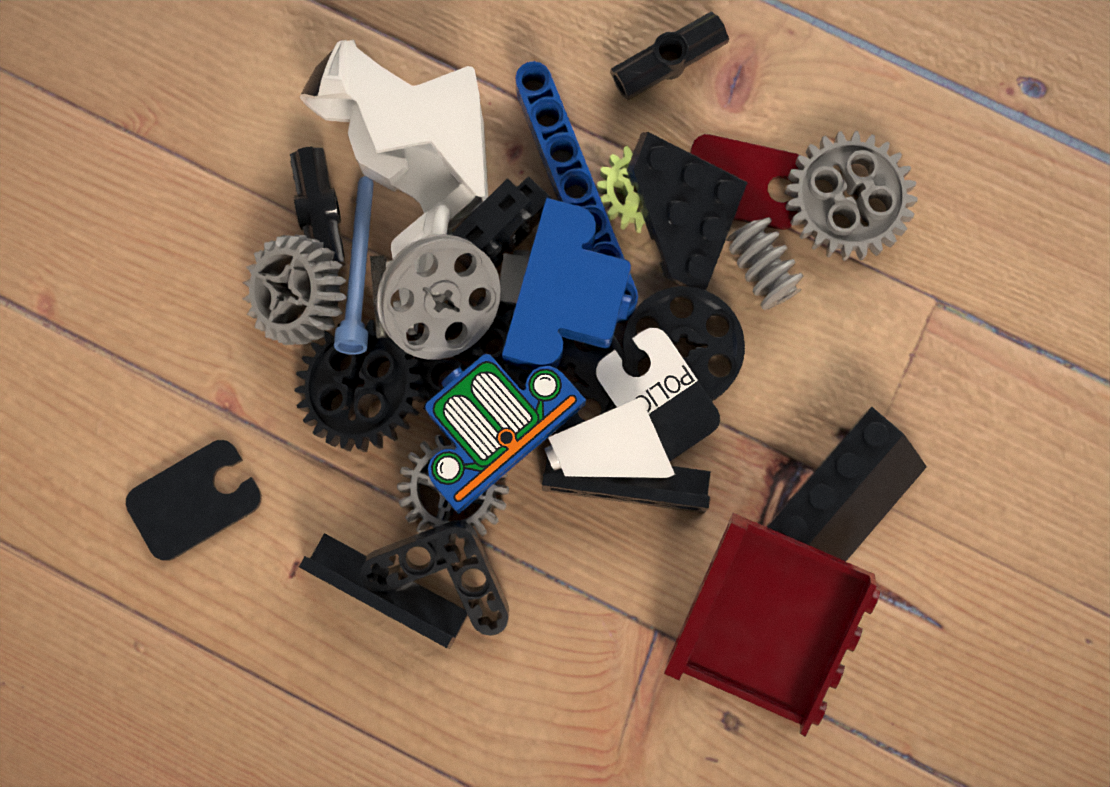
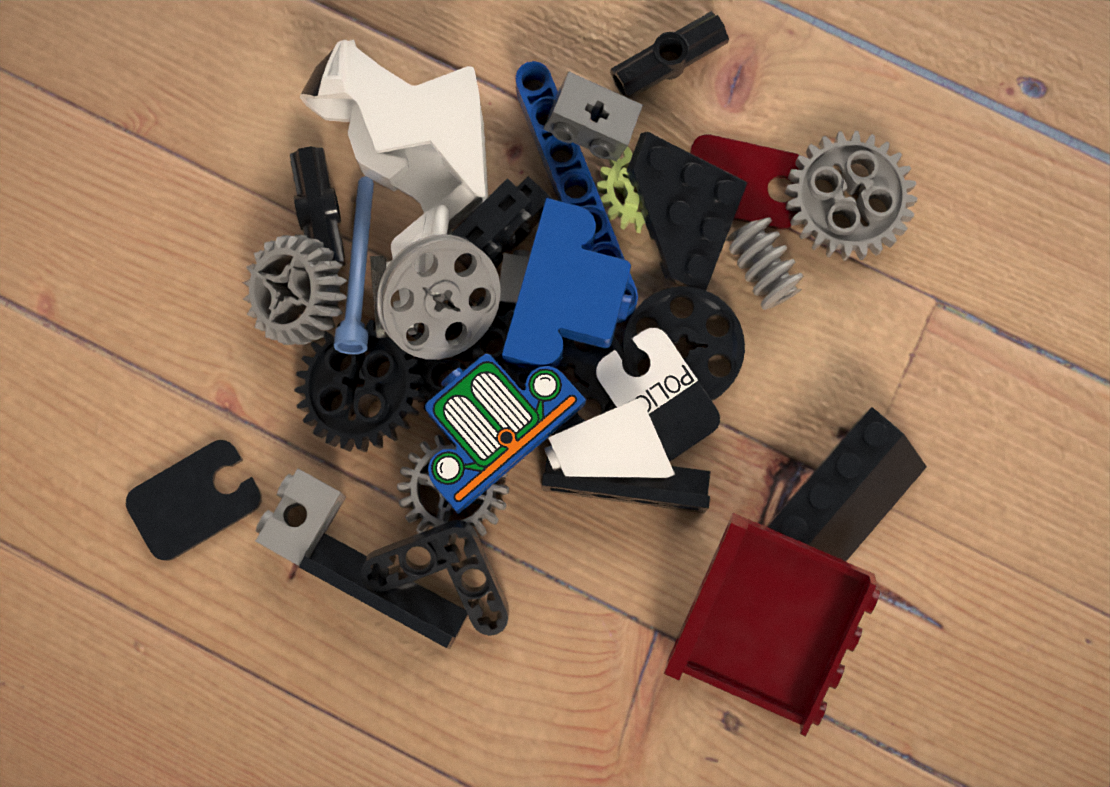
(321, 504): none -> light grey brick
(611, 117): none -> brick

